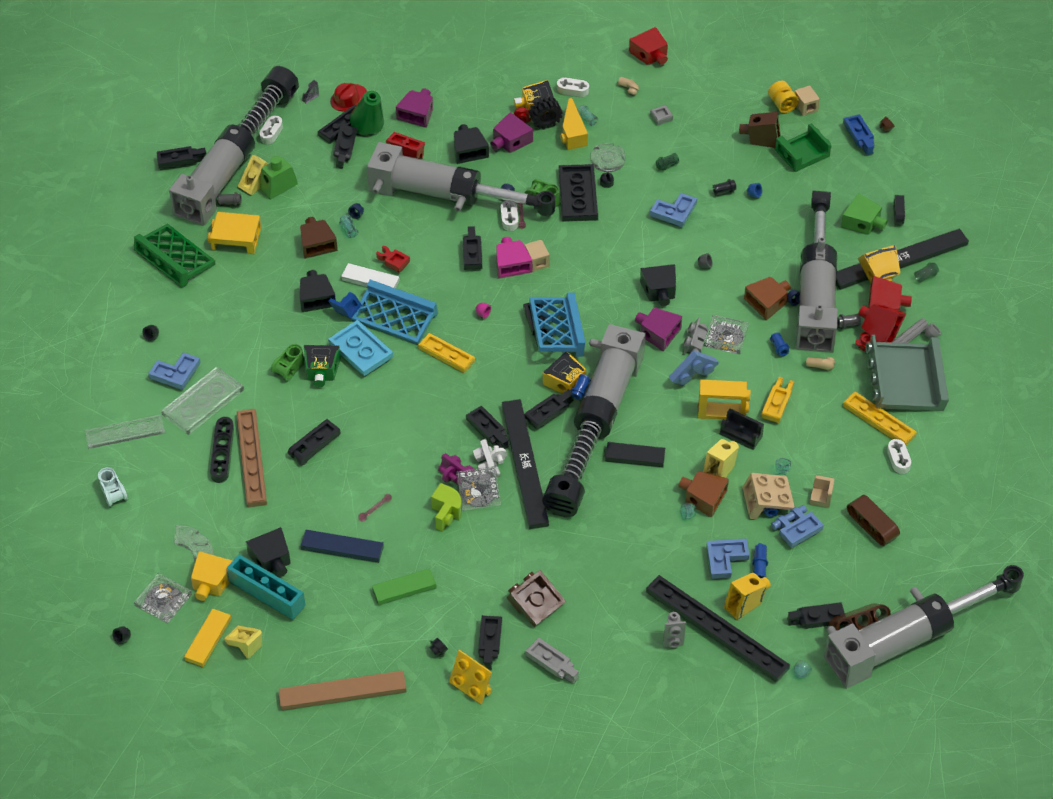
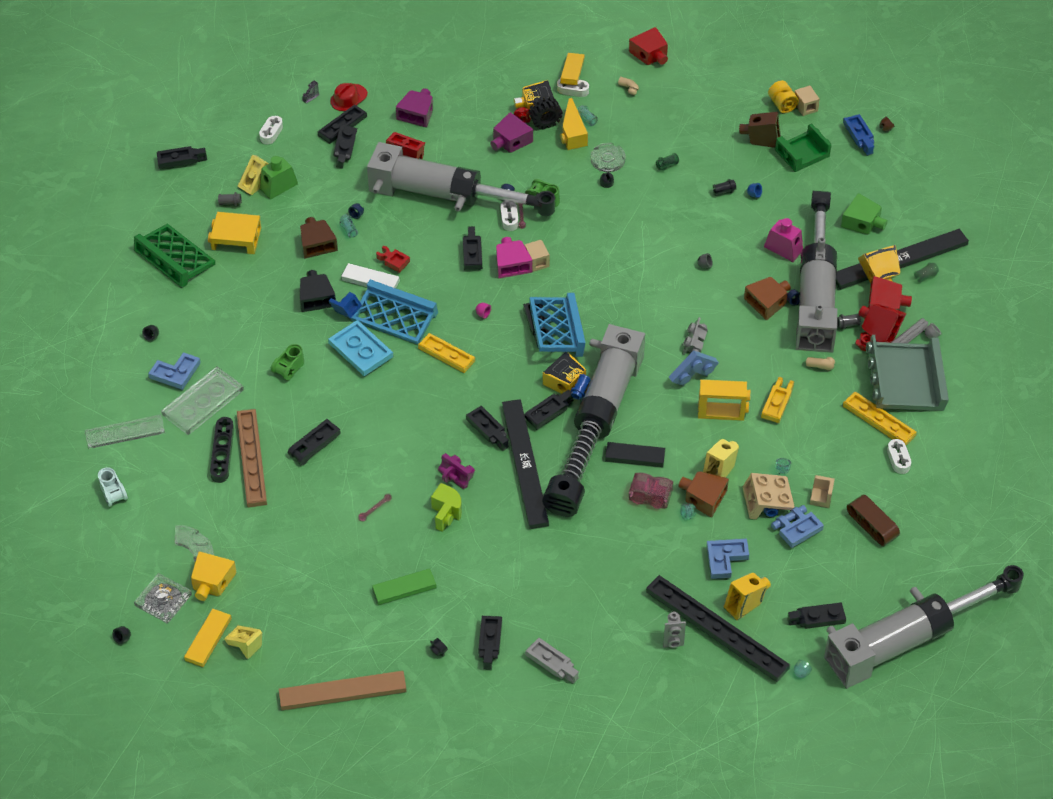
(195, 194): piece -> none
(266, 586): teal brick -> none
(270, 551): black torso -> none
(321, 363): torso -> none
(342, 546): dark blue tile -> none
(368, 114): green cone -> none
(470, 144): black torso -> none
(470, 677): yellow hinge -> none
(478, 488): clear tile -> none
(491, 456): white hips -> none
(535, 597): plate -> none
(572, 69): none -> yellow tile
(578, 192): black tile -> none
(651, 490): none -> clear pink brick
(659, 283): black torso -> none
(659, 326): magenta torso -> none
(661, 115): light grey tile -> none
(676, 213): medium blue plate -> none
(726, 334): clear tile -> none
(742, 429): black hinge -> none
(760, 561): blue axle -> none
(781, 347): blue pin -> none
(785, 239): none -> dark pink torso
(868, 616): reddish brown beam -> none
(899, 209): black beam -> none

